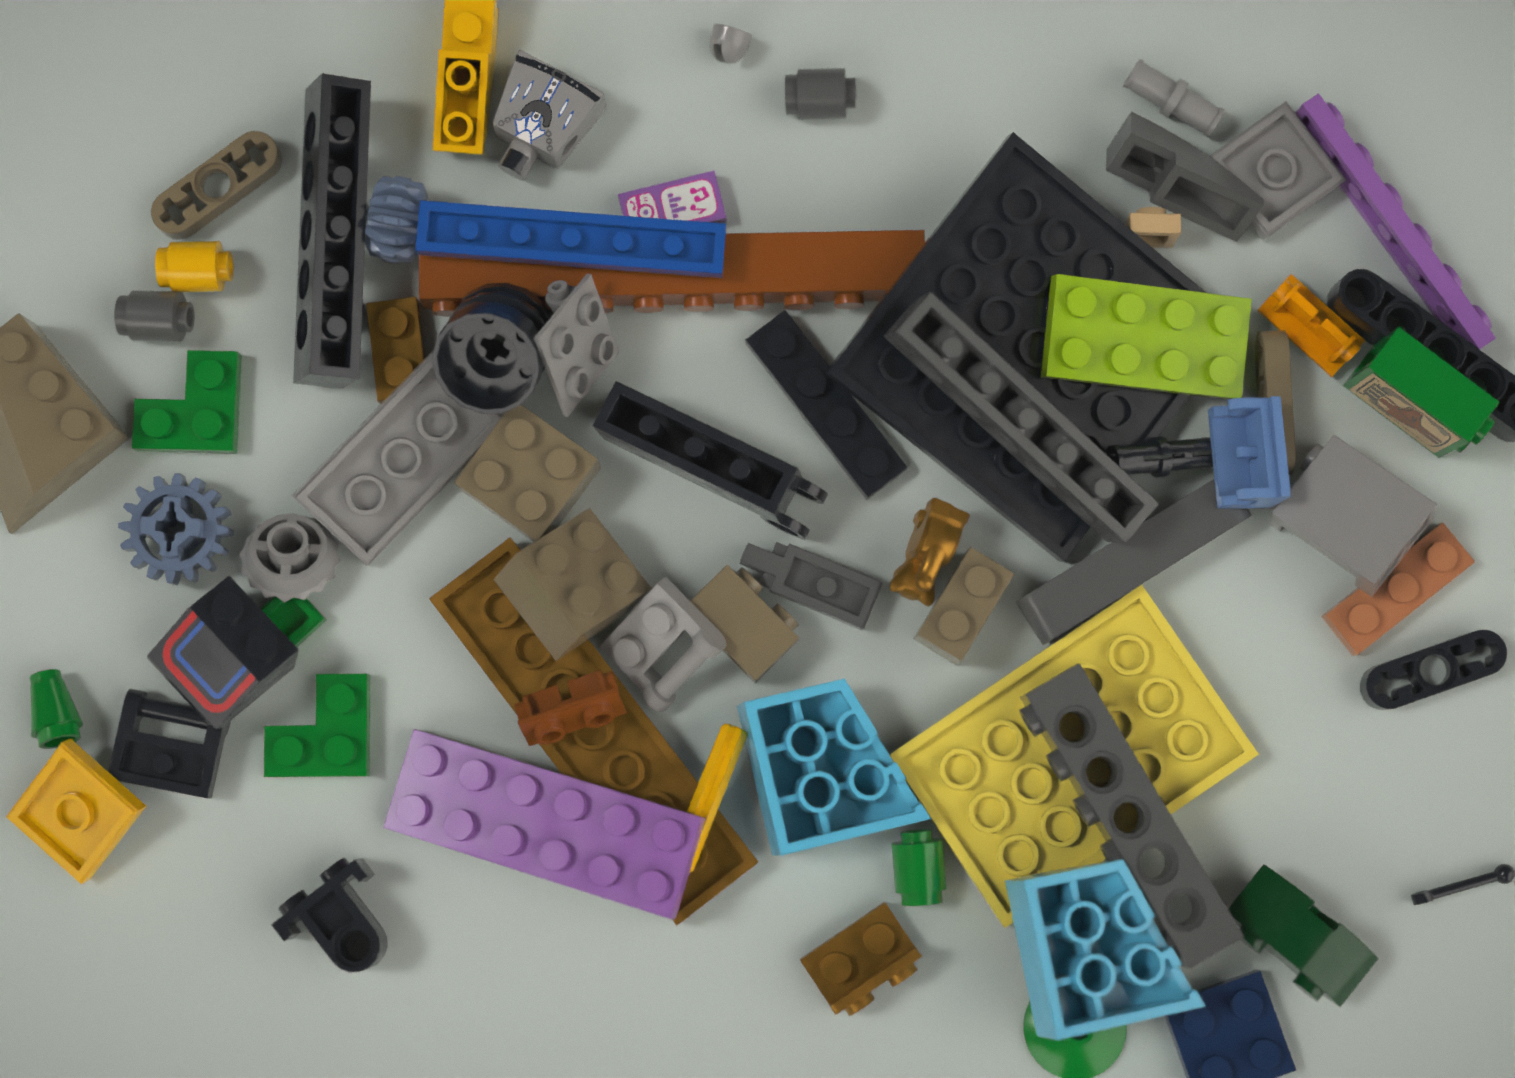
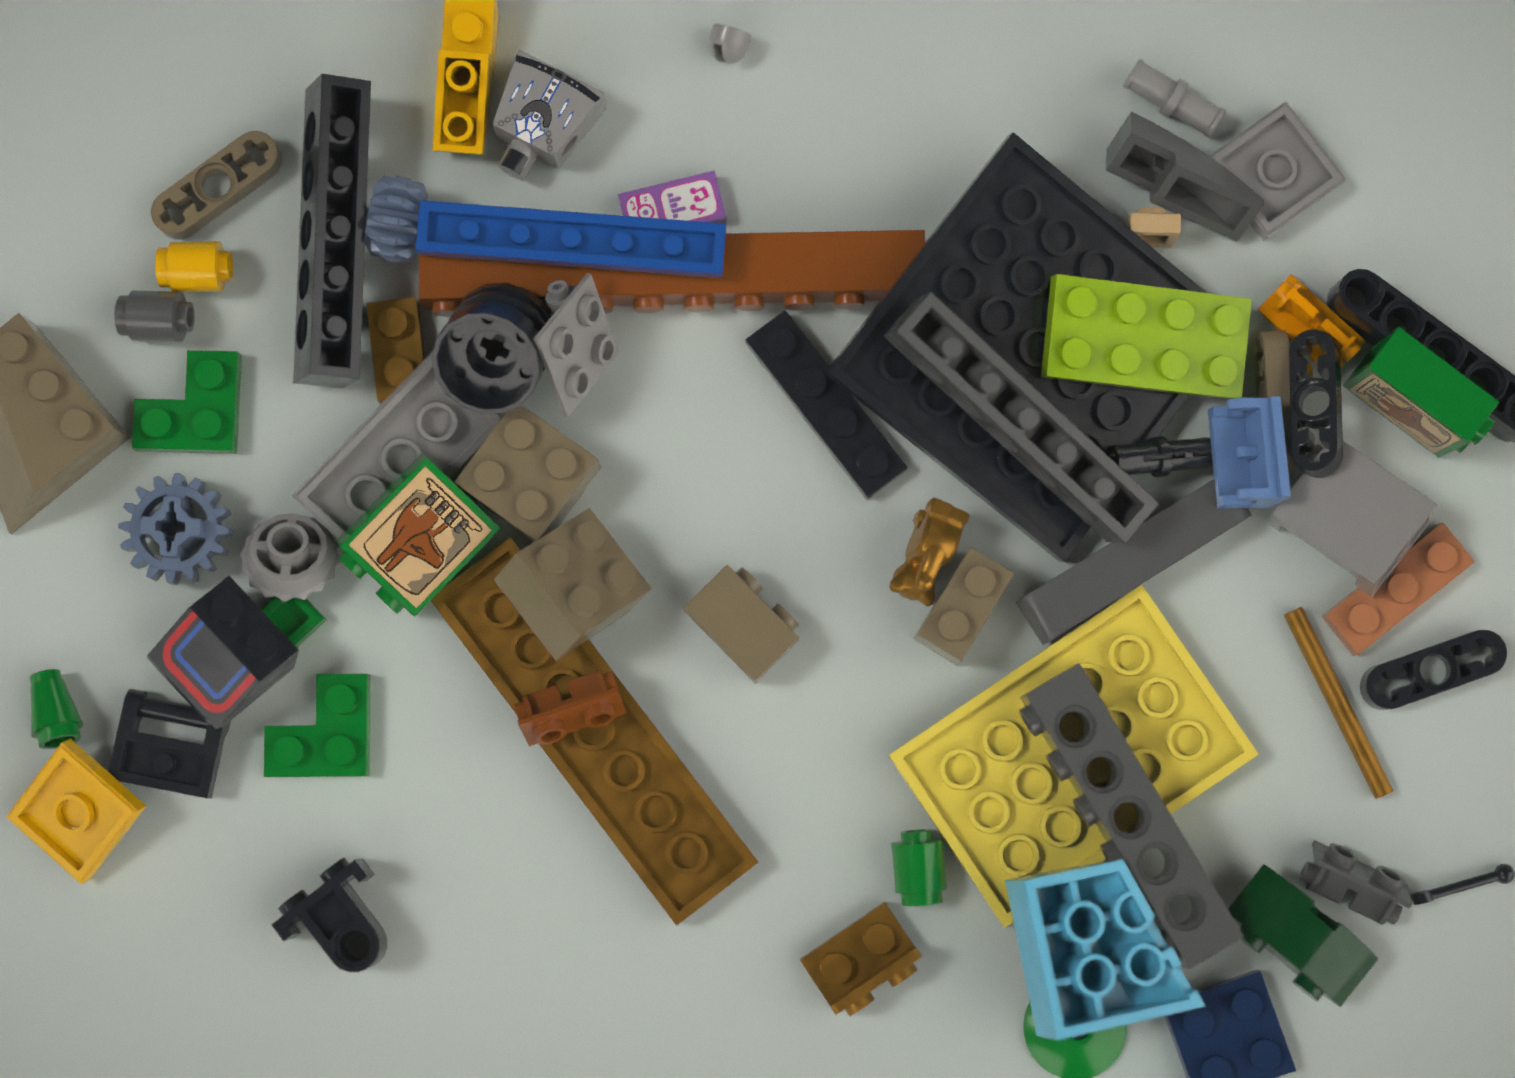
(415, 537): none -> brick
(545, 823): medium lavender plate -> none
(651, 632): light grey plate -> none
(705, 456): black hinge -> none
(716, 779): yellow axle -> none
(814, 582): dark grey hinge -> none
(819, 93): dark grey brick -> none
(822, 769): medium azure wedge -> none
(1332, 438): none -> black beam
(1338, 702): none -> pearl gold bar
(1375, 889): none -> dark grey hinge
(1383, 212): medium lavender plate -> none

